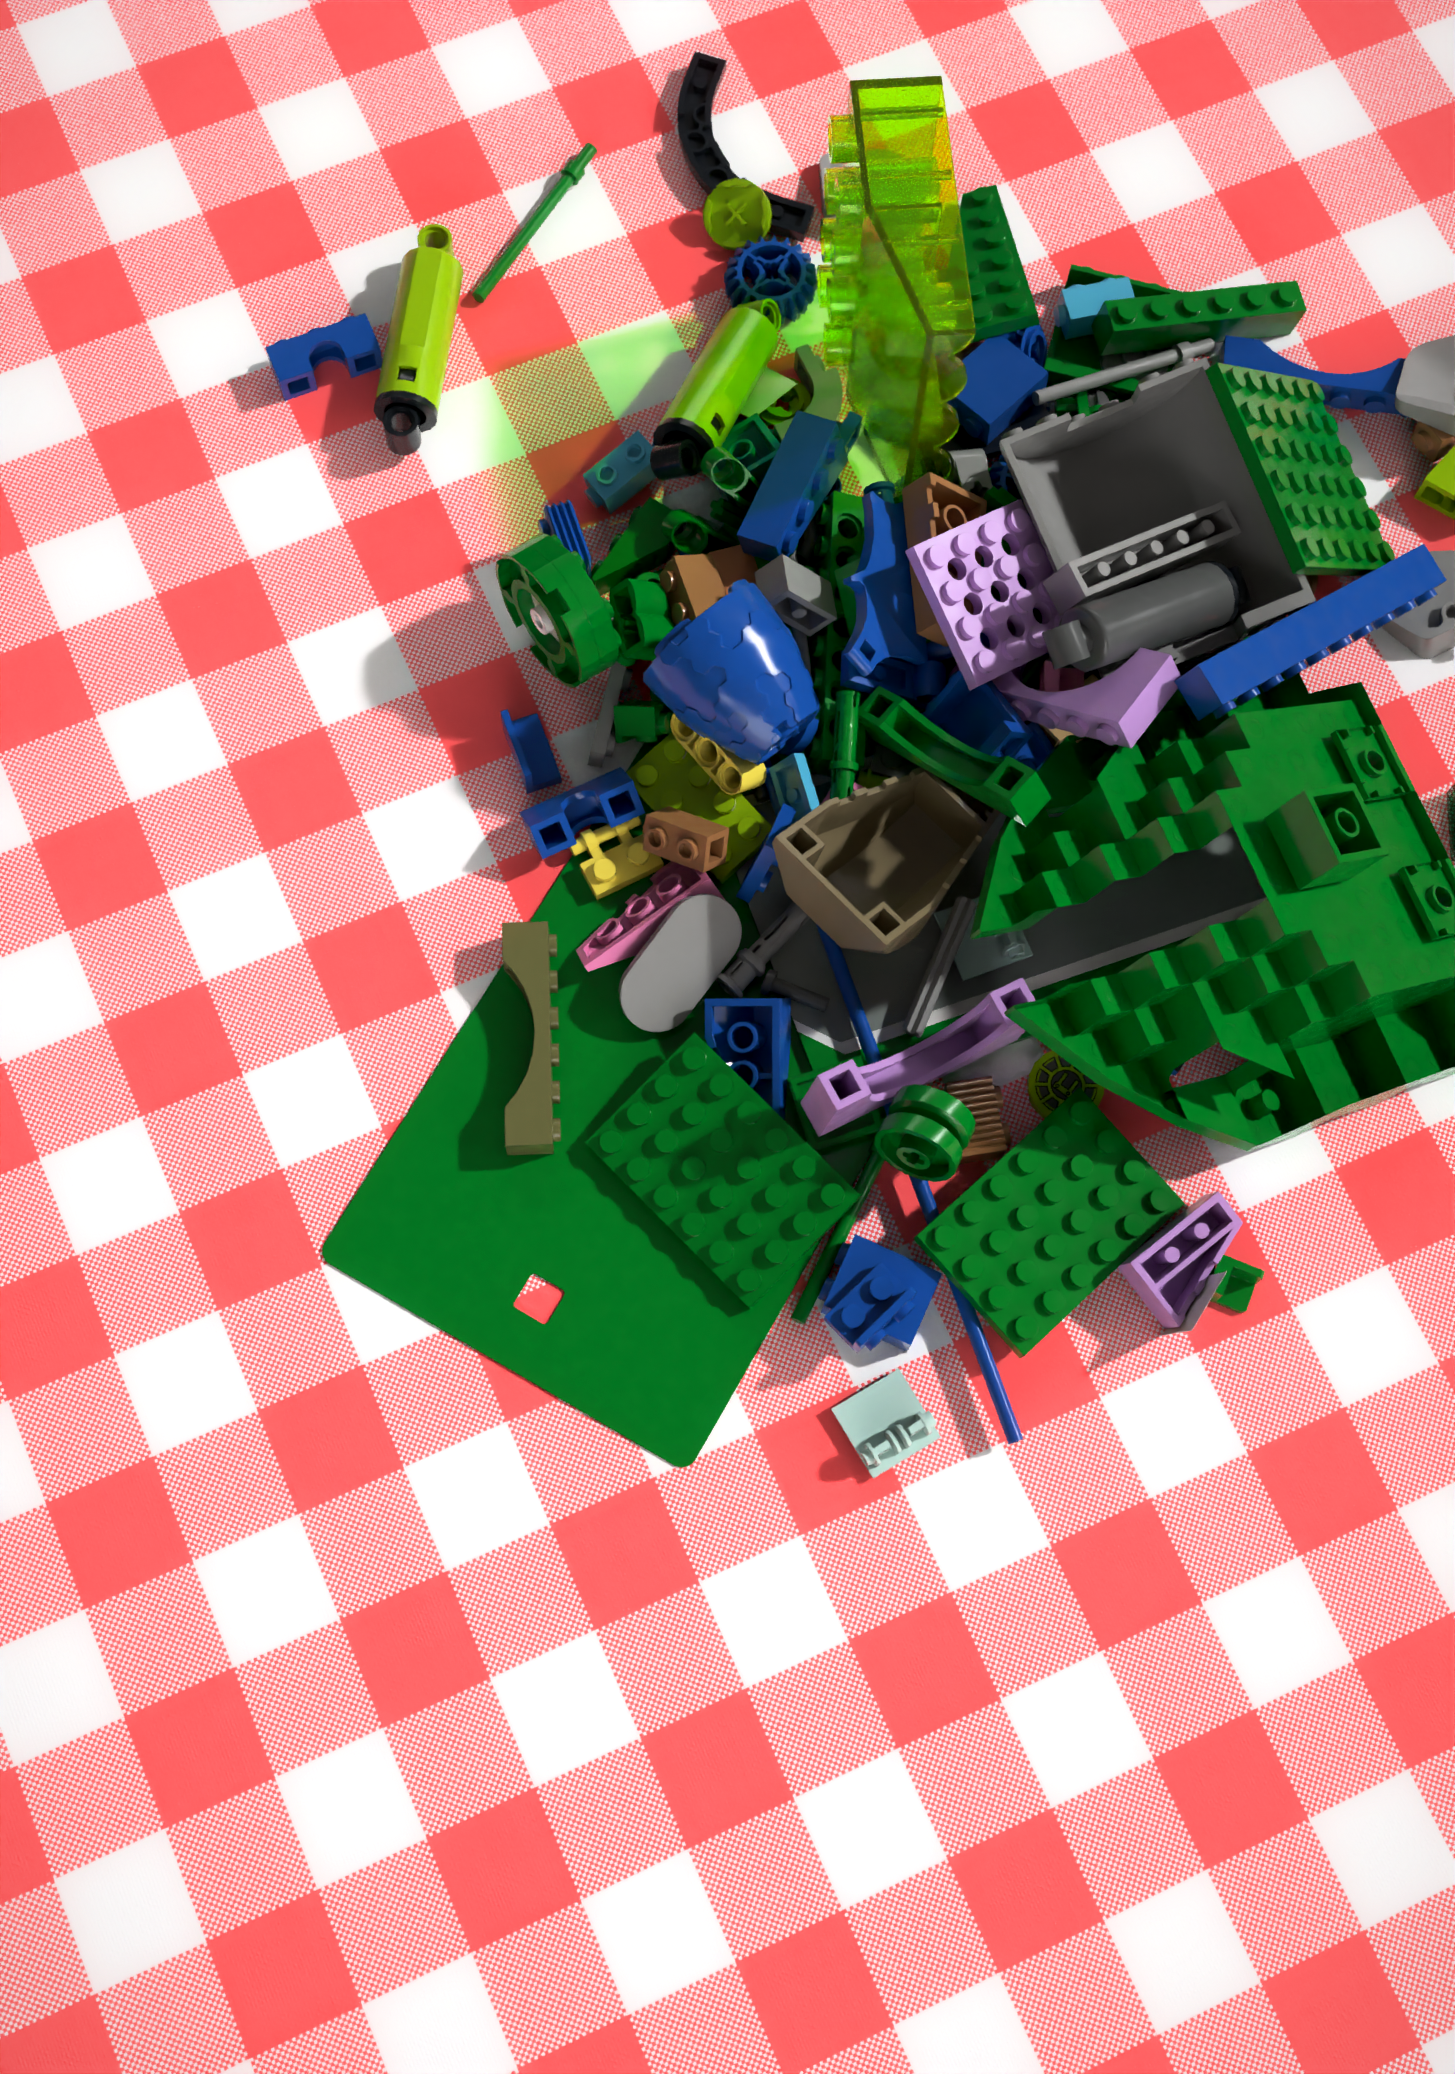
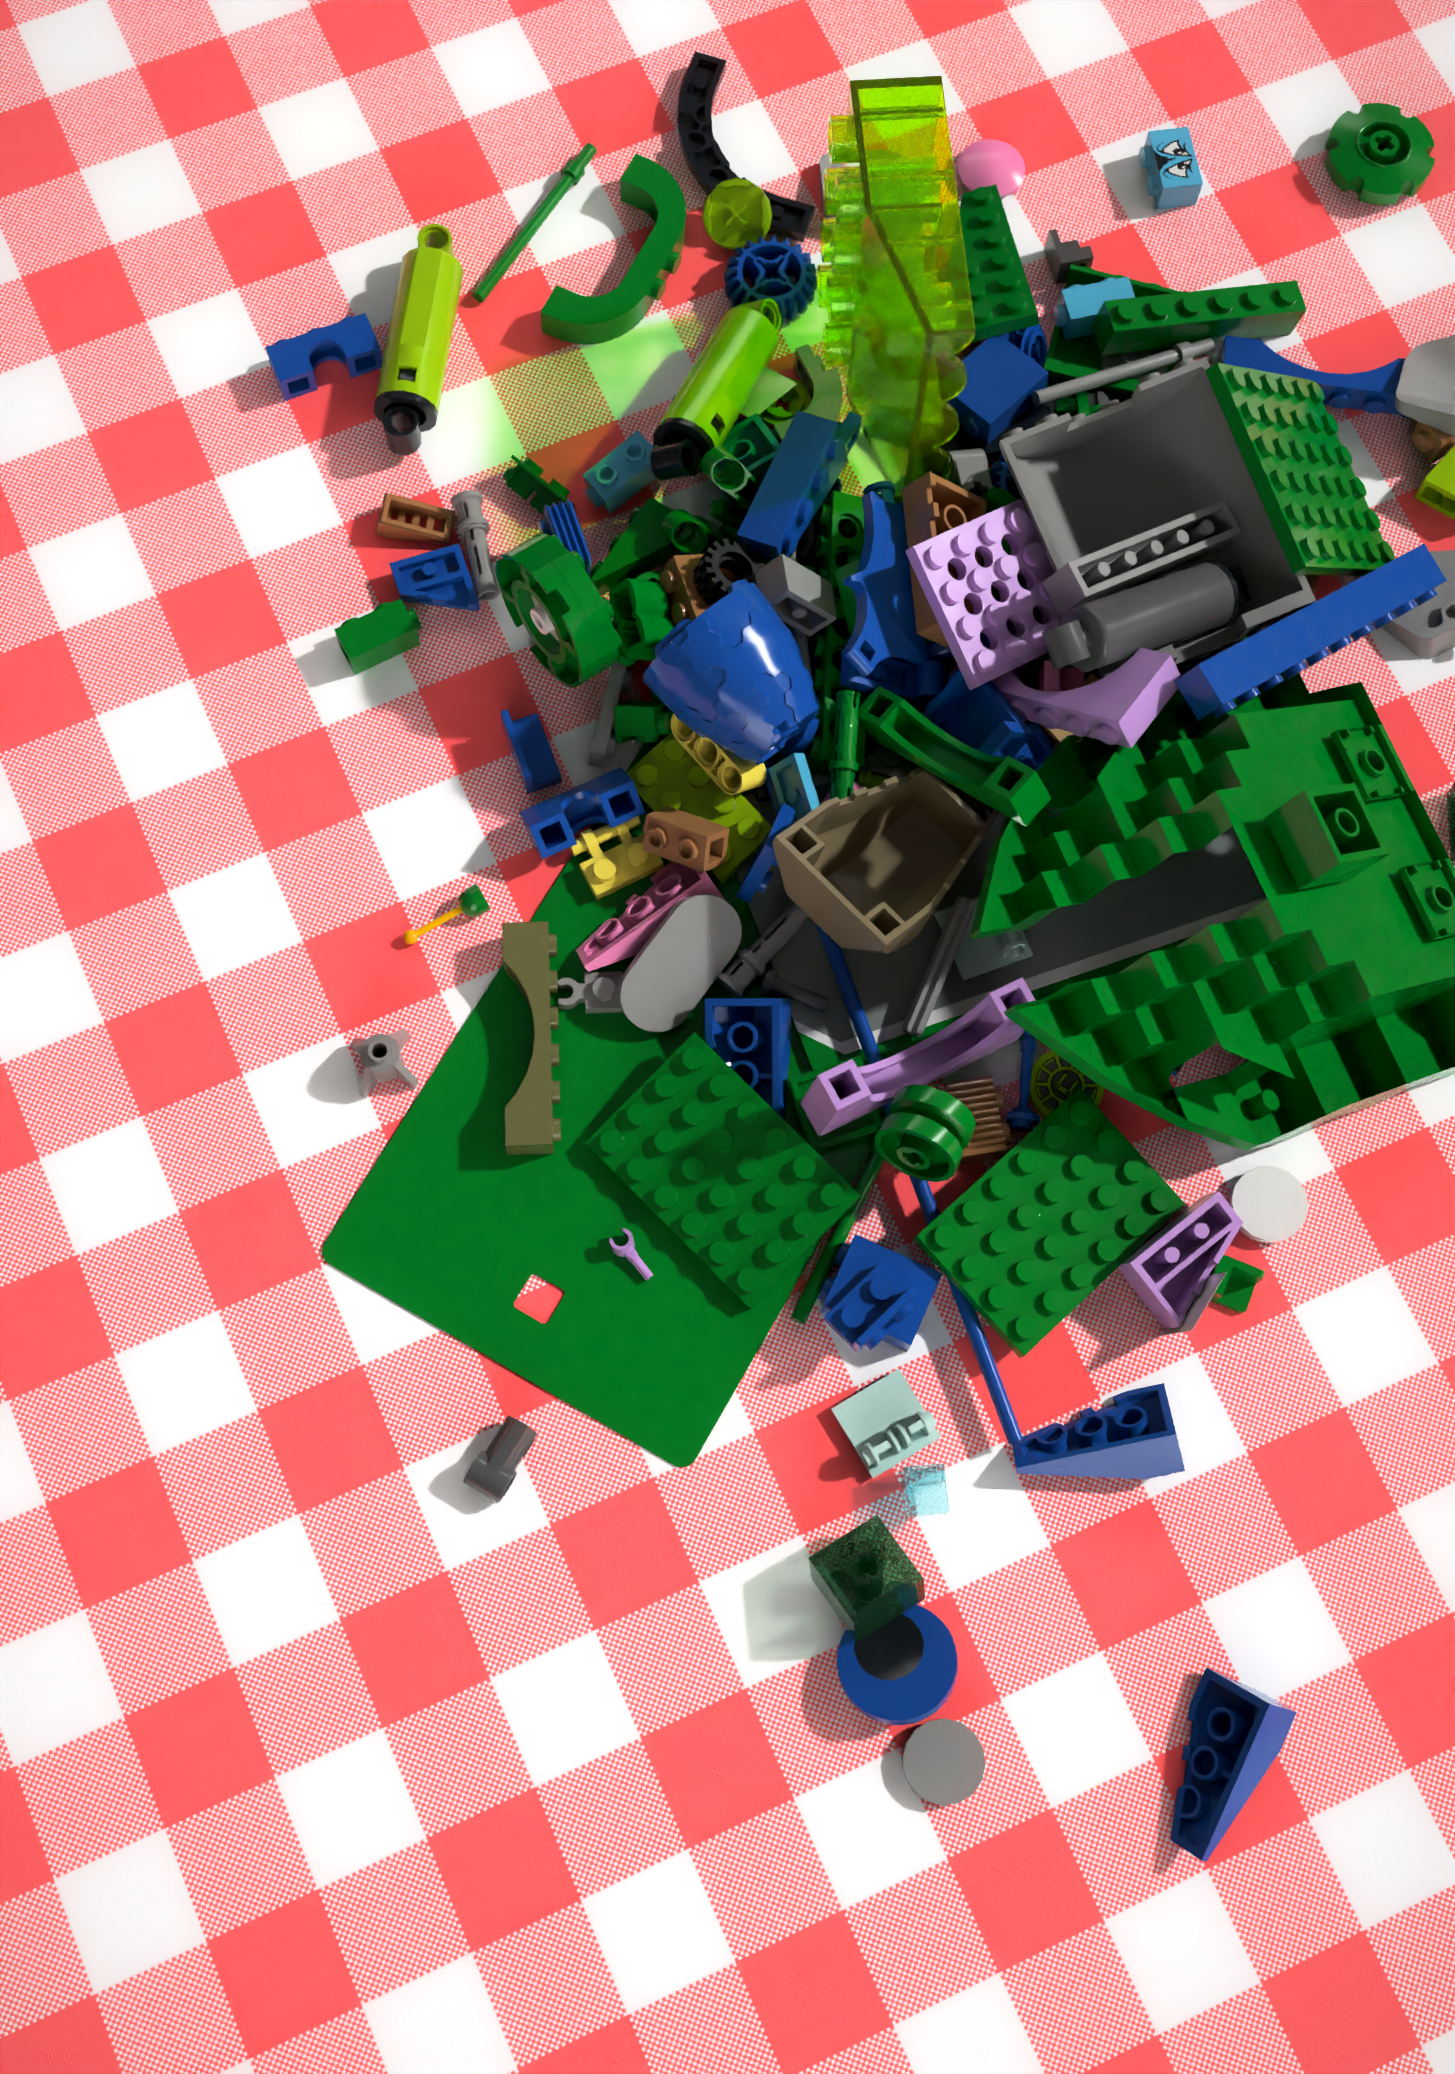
(378, 635): none -> green brick
(384, 1068): none -> light grey brick
(412, 532): none -> medium nougat slope
(436, 579): none -> blue wing
(470, 902): none -> hinge
(473, 530): none -> light grey pin
(496, 1467): none -> dark grey piece
(526, 479): none -> green hinge
(597, 992): none -> light grey plate
(611, 315): none -> green arch
(631, 1254): none -> lavender hand
(724, 556): none -> black tyre
(866, 1578): none -> clear green brick
(900, 1669): none -> blue piece
(924, 1490): none -> clear light blue panel
(943, 1761): none -> light grey tile
(989, 164): none -> bright pink dish
(1022, 1117): none -> blue piece
(1063, 254): none -> dark grey panel
(1119, 1441): none -> blue wedge
(1171, 168): none -> medium azure brick
(1229, 1751): none -> blue wedge
(1269, 1204): none -> white tile
(1379, 153): none -> green piece

